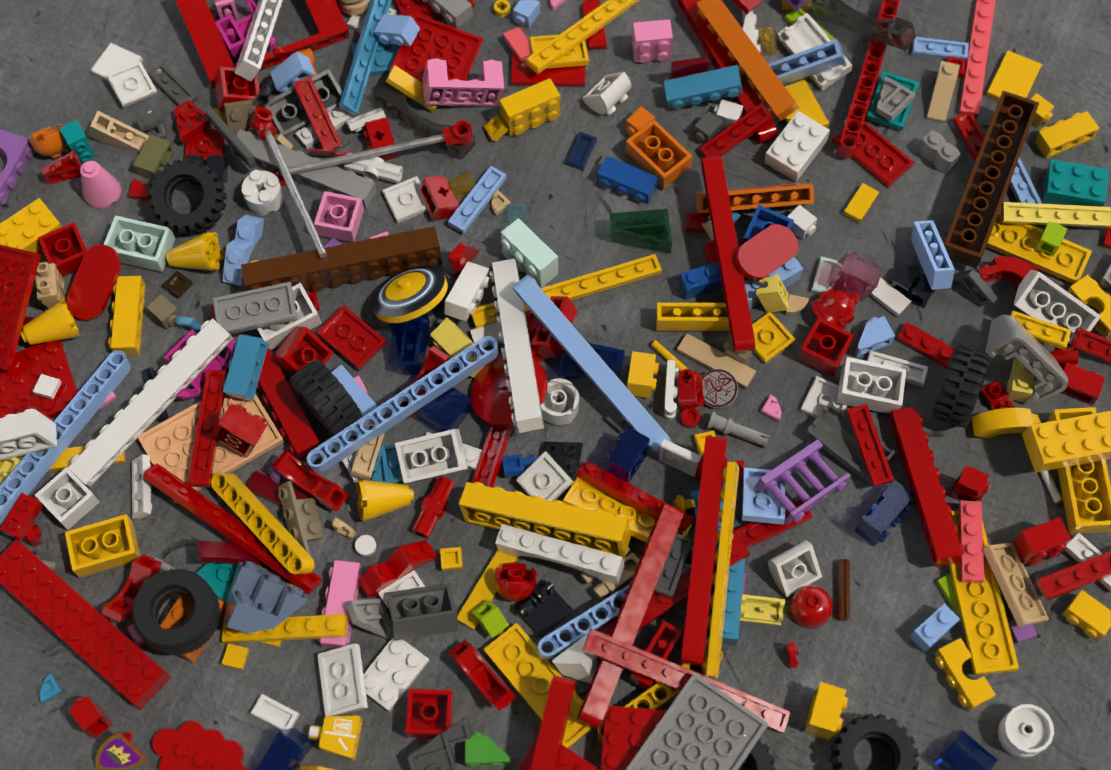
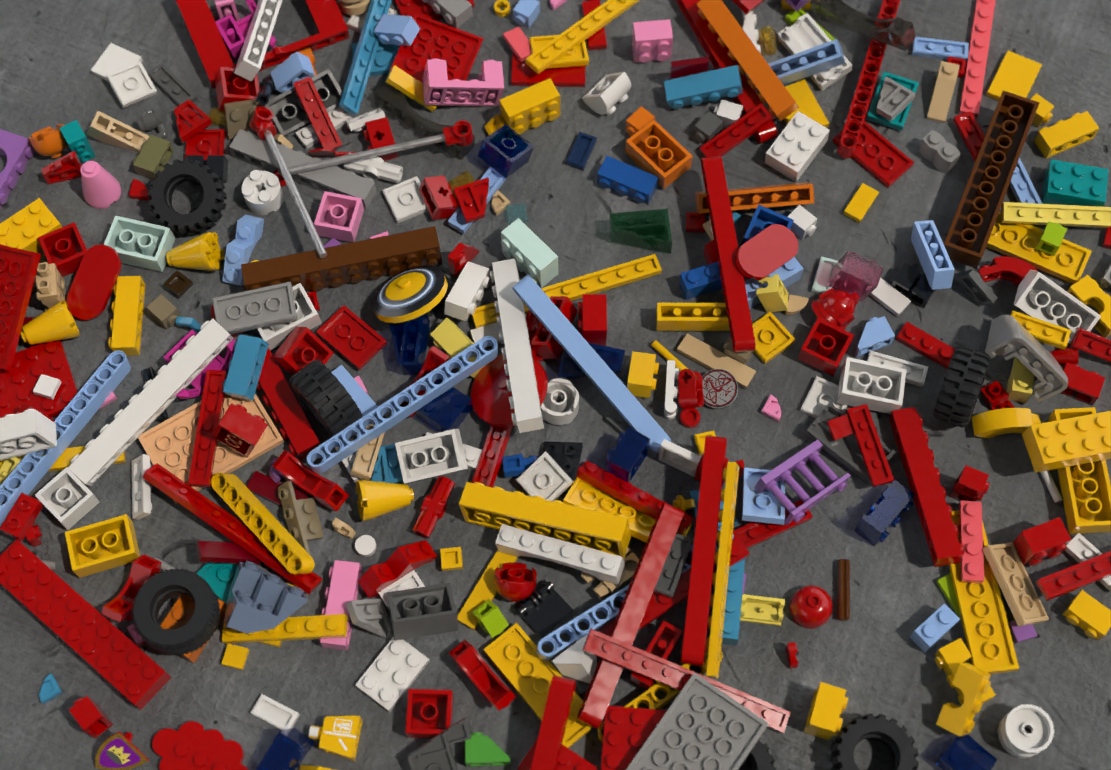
(230, 137): dark grey tile -> none
(342, 680): white plate -> none
(473, 199): none -> red wing
(505, 151): none -> clear blue brick
(593, 318): none -> red brick
(727, 426): light grey pin -> none
(795, 568): white brick -> none
(840, 427): none -> red tile
(973, 684): none -> yellow arch

